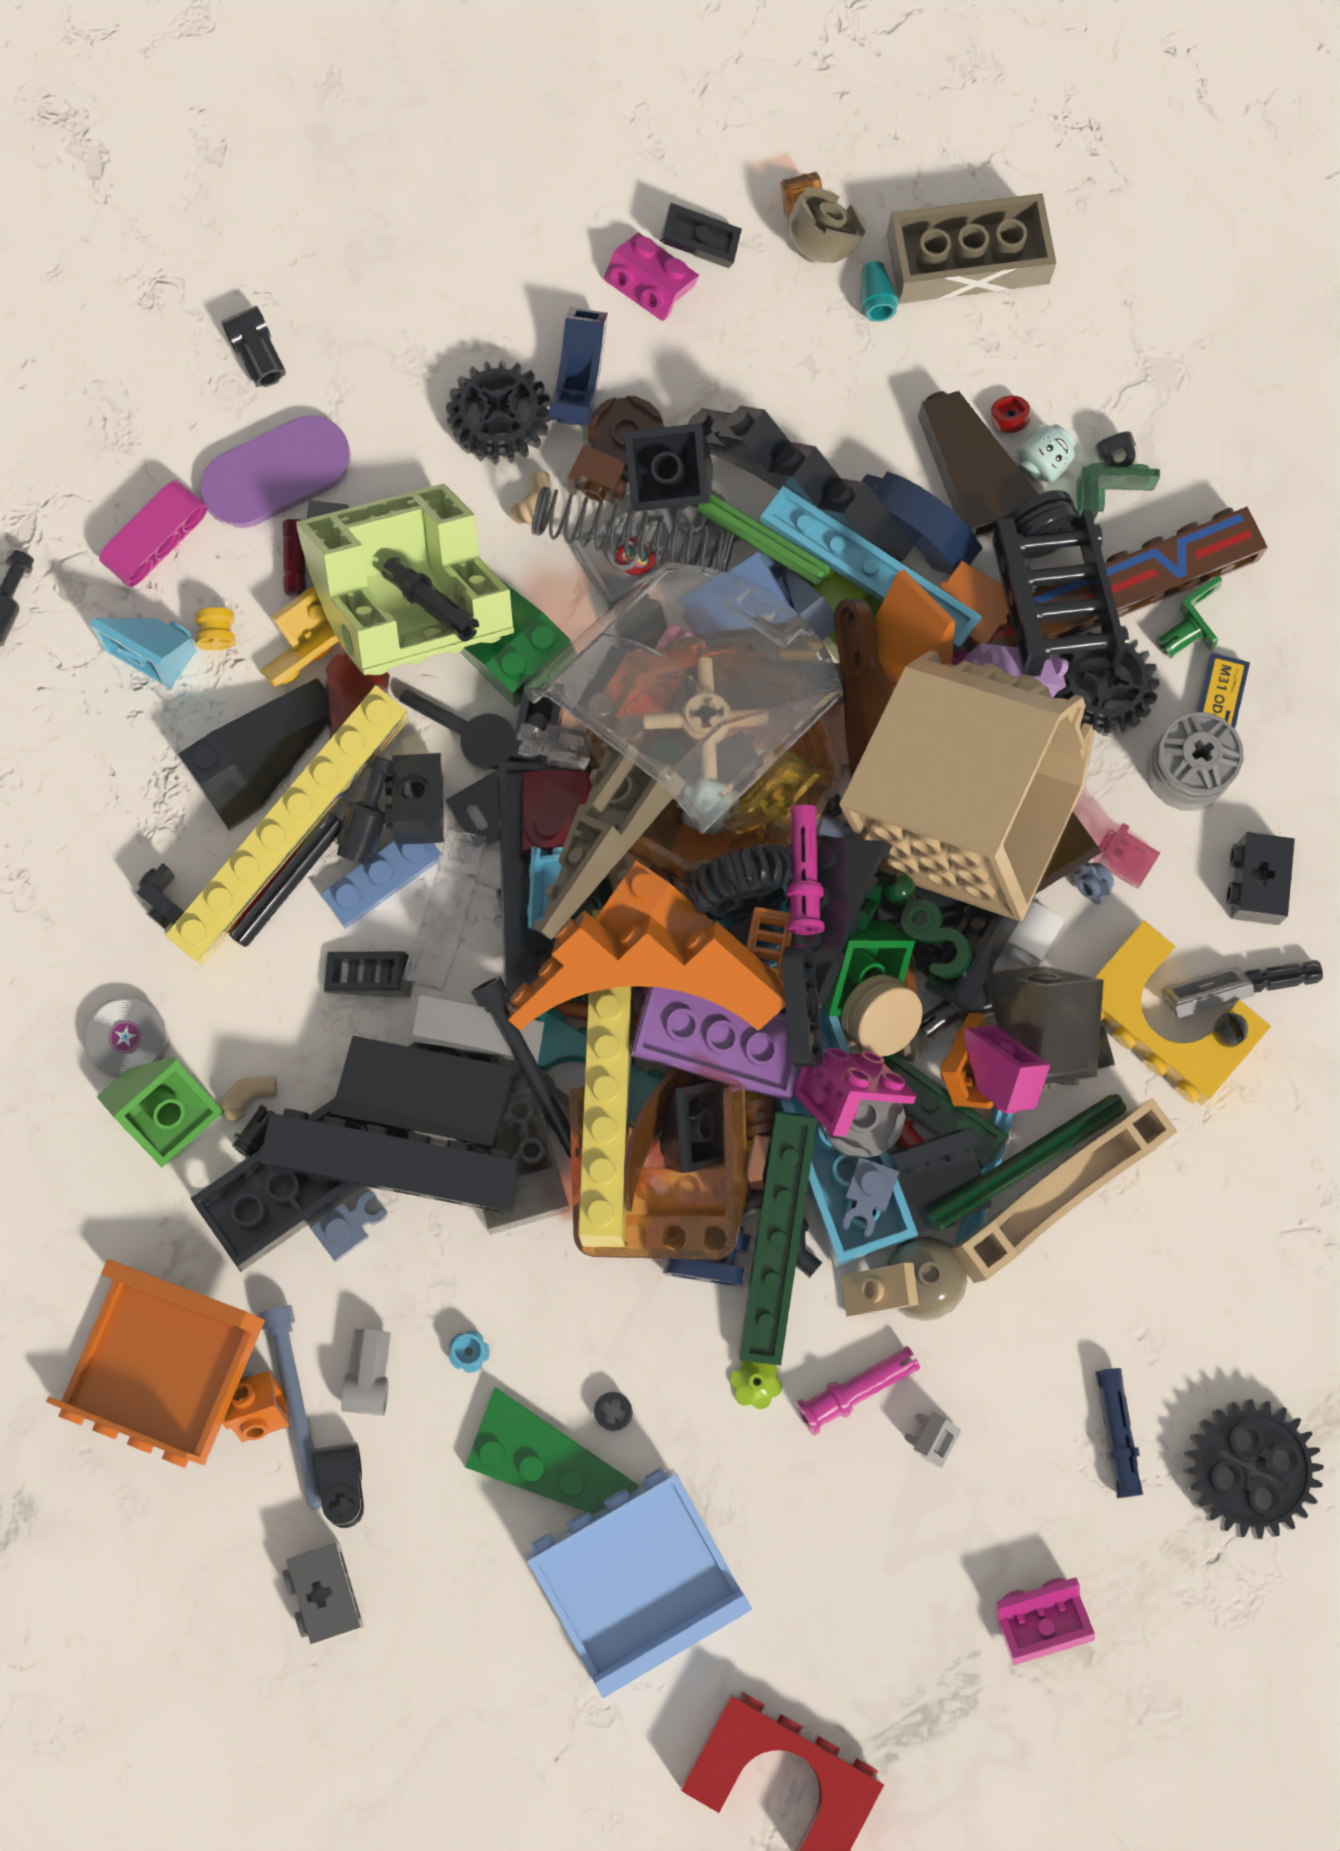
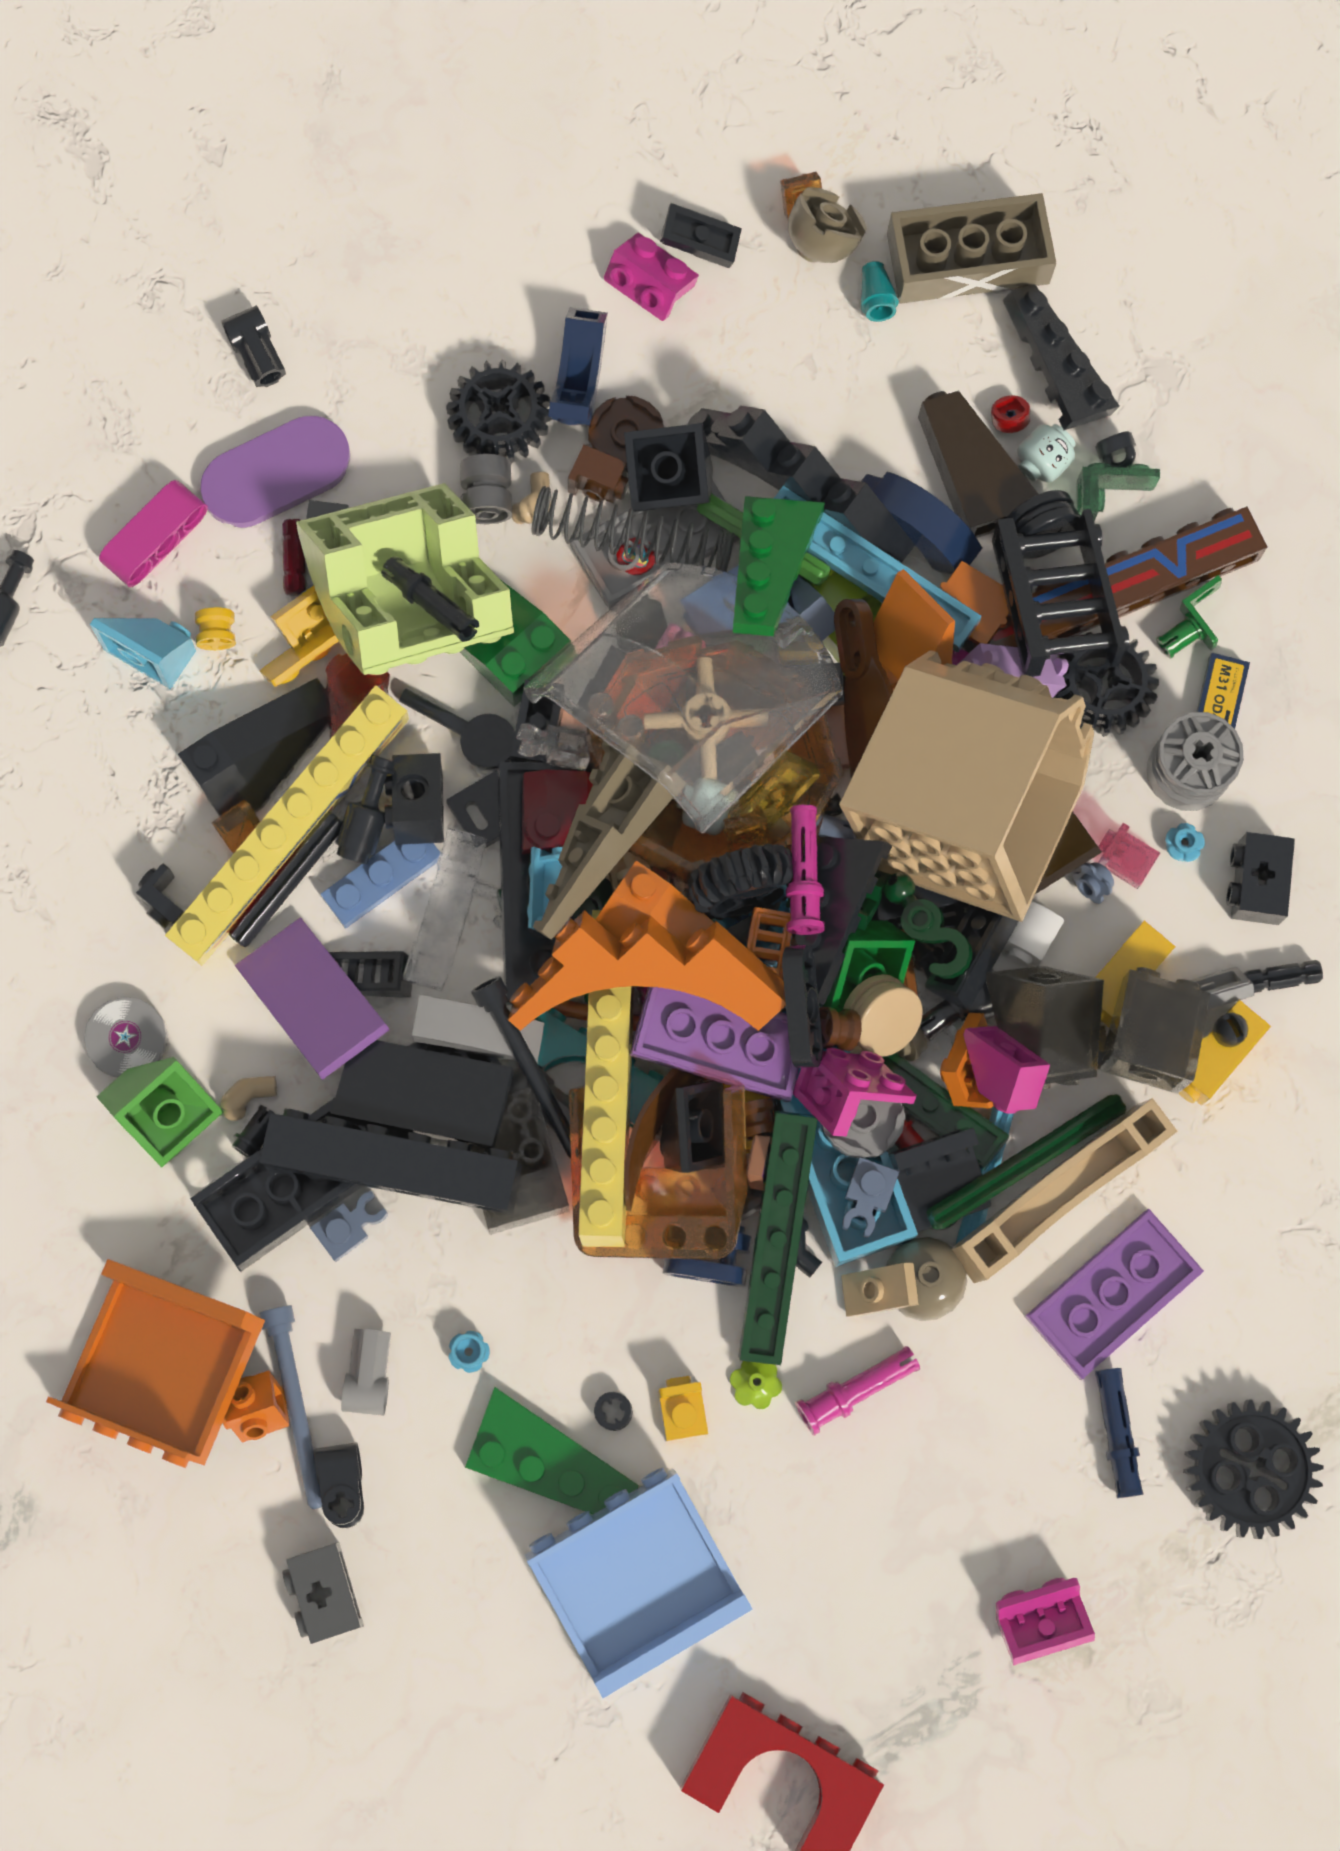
(236, 825): none -> clear orange slope
(312, 998): none -> medium lavender tile
(486, 484): none -> flat silver wheel
(682, 1409): none -> yellow bracket
(770, 559): none -> green wing
(840, 1028): none -> reddish brown wheel
(936, 1438): light grey tile -> none
(1067, 369): none -> black wing
(1114, 1294): none -> medium lavender tile
(1156, 1031): none -> clear smoke slope
(1177, 849): none -> medium azure plate

